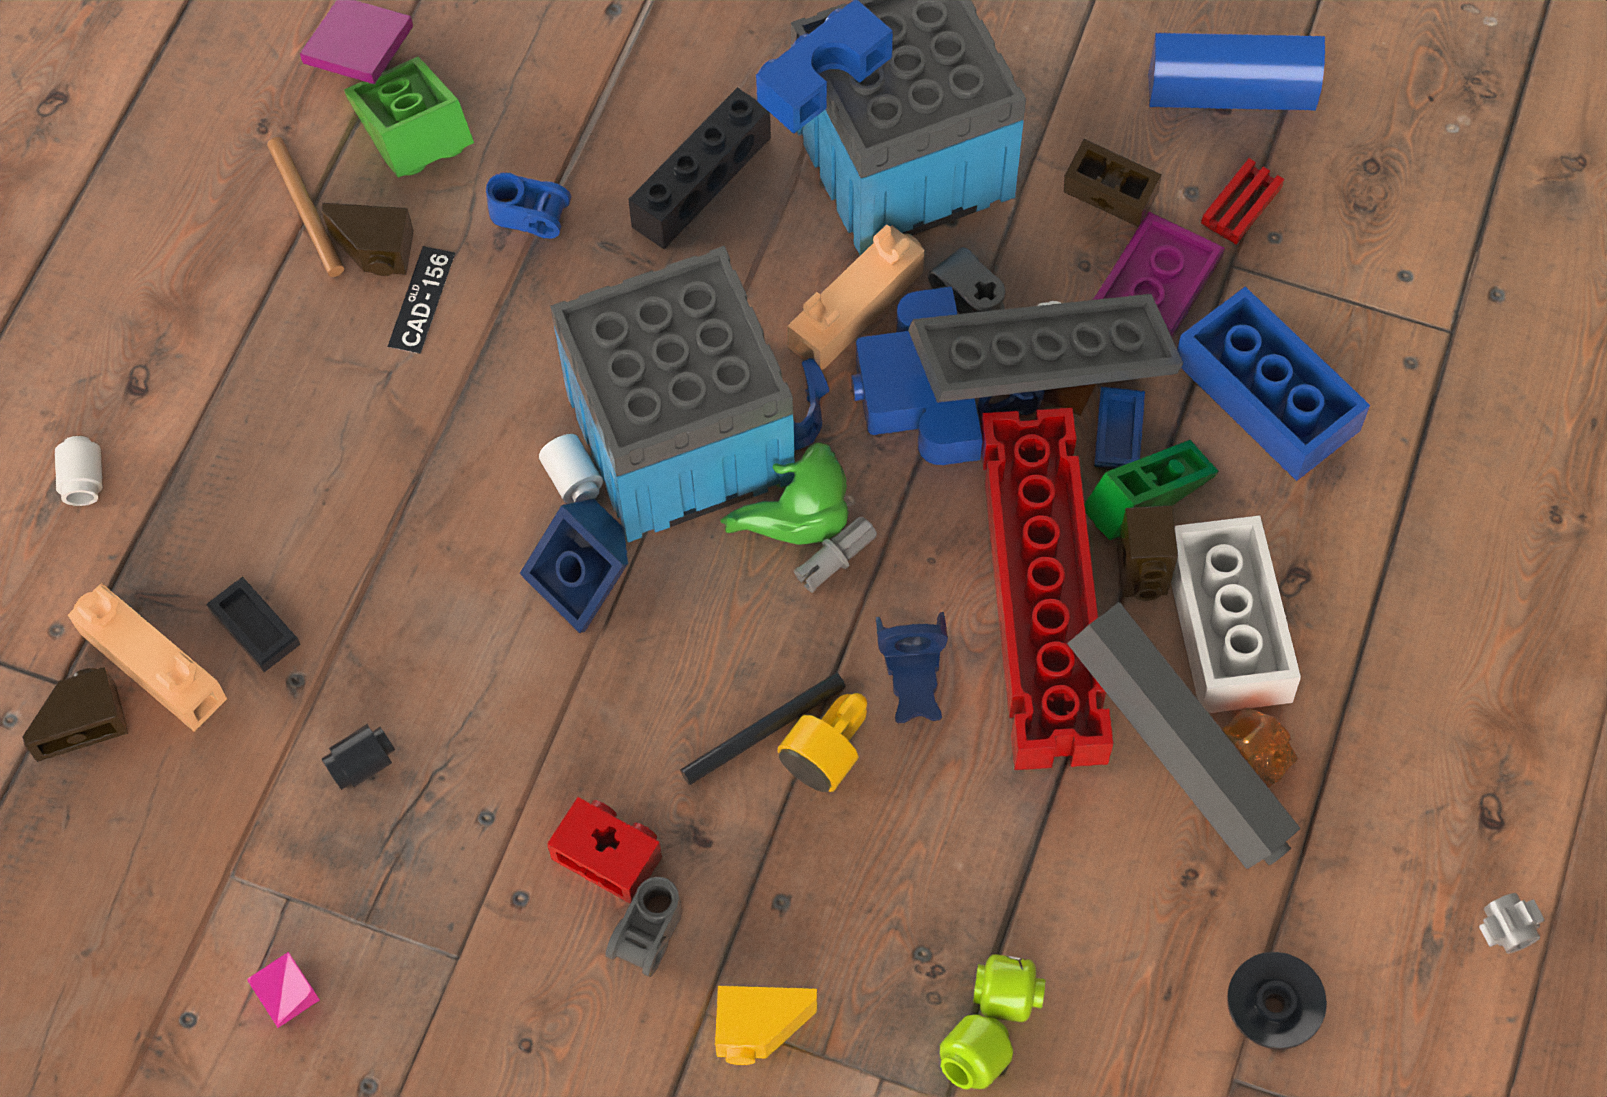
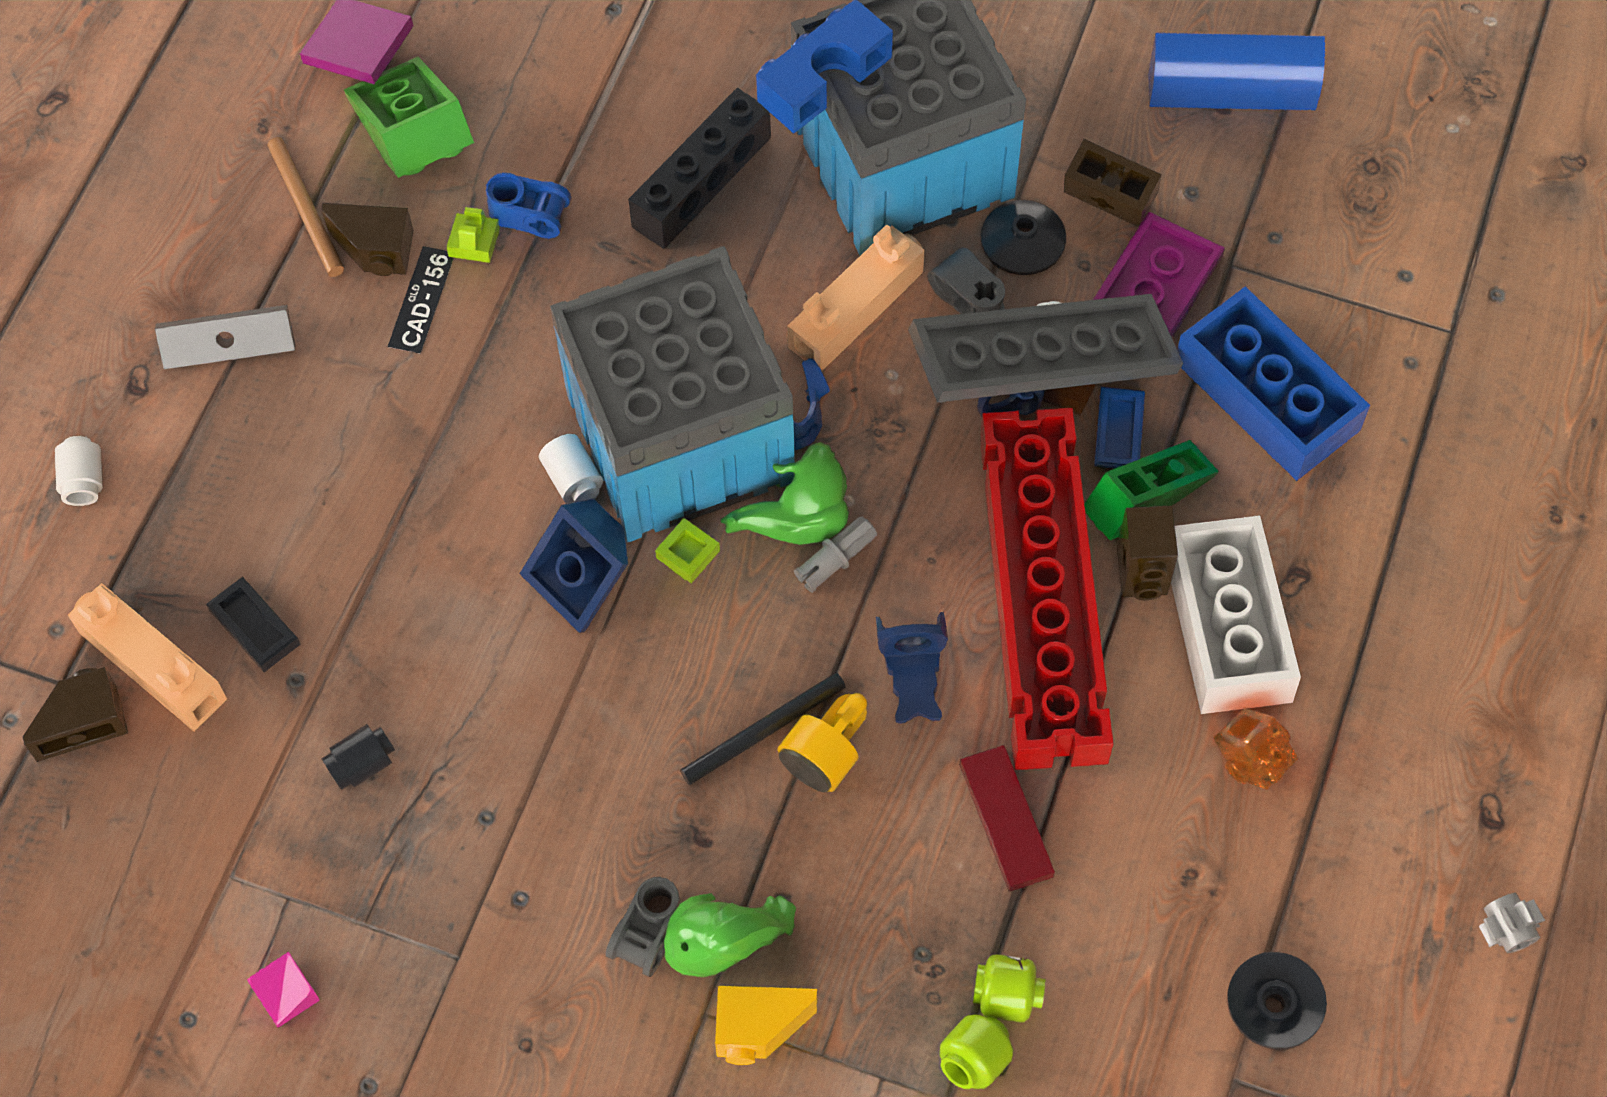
(199, 342): none -> tile
(473, 236): none -> lime tile
(617, 871): red brick -> none
(687, 550): none -> lime tile
(714, 936): none -> bright green piece
(898, 391): blue brick -> none
(1006, 818): none -> dark red tile
(1023, 251): none -> black dish
(1185, 737): dark grey brick -> none
(1259, 177): red tile -> none

